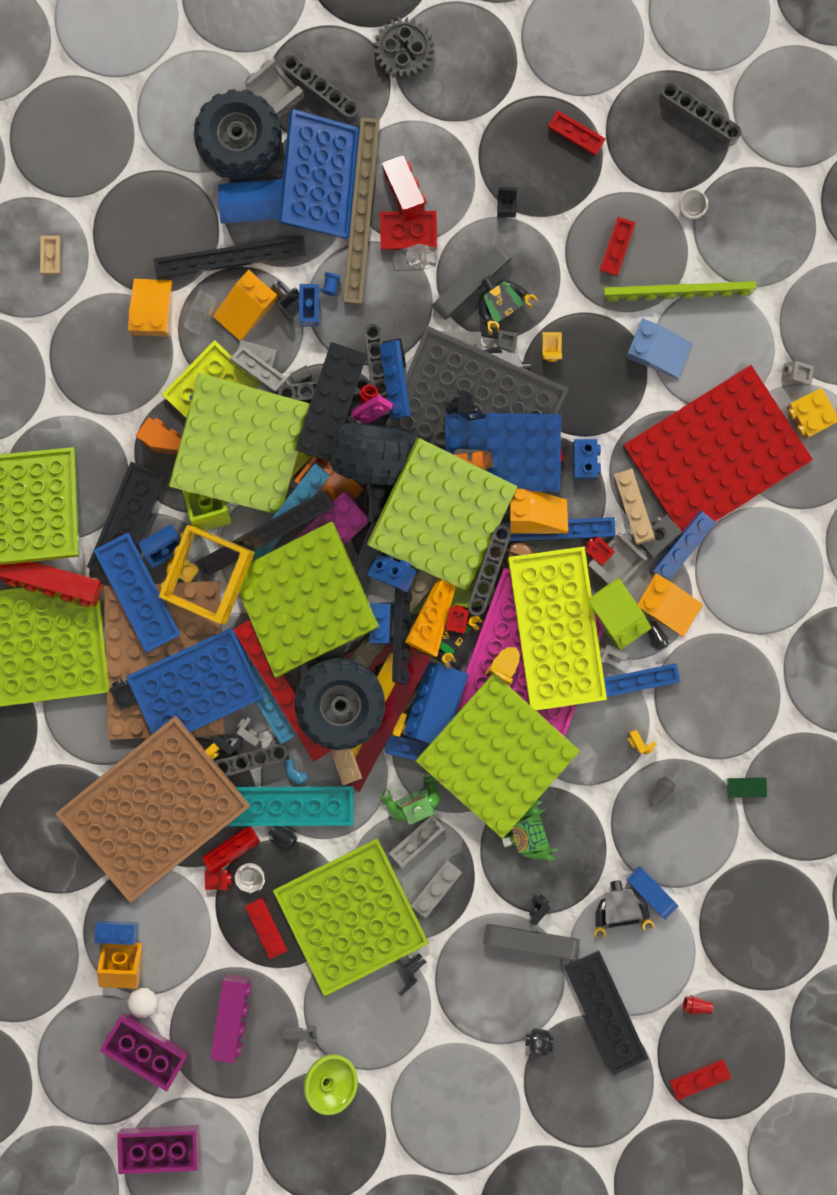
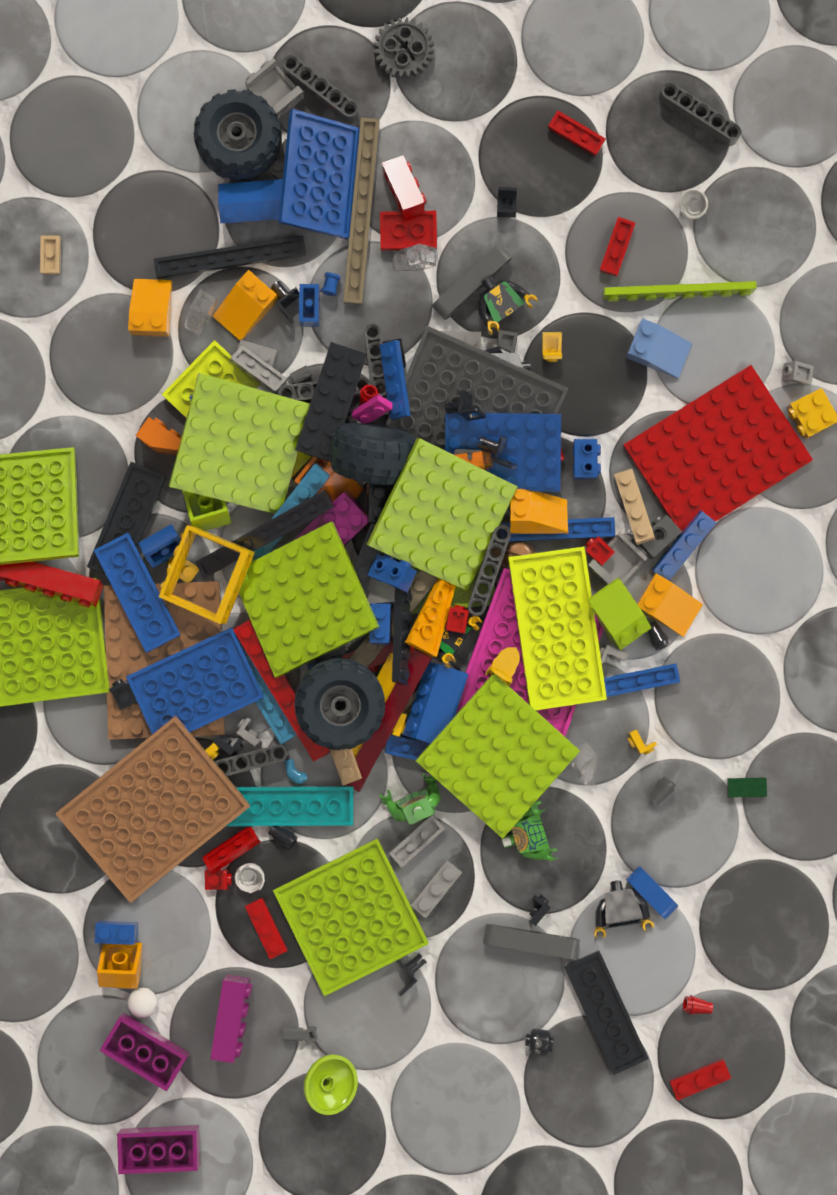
(497, 450): none -> black bracket

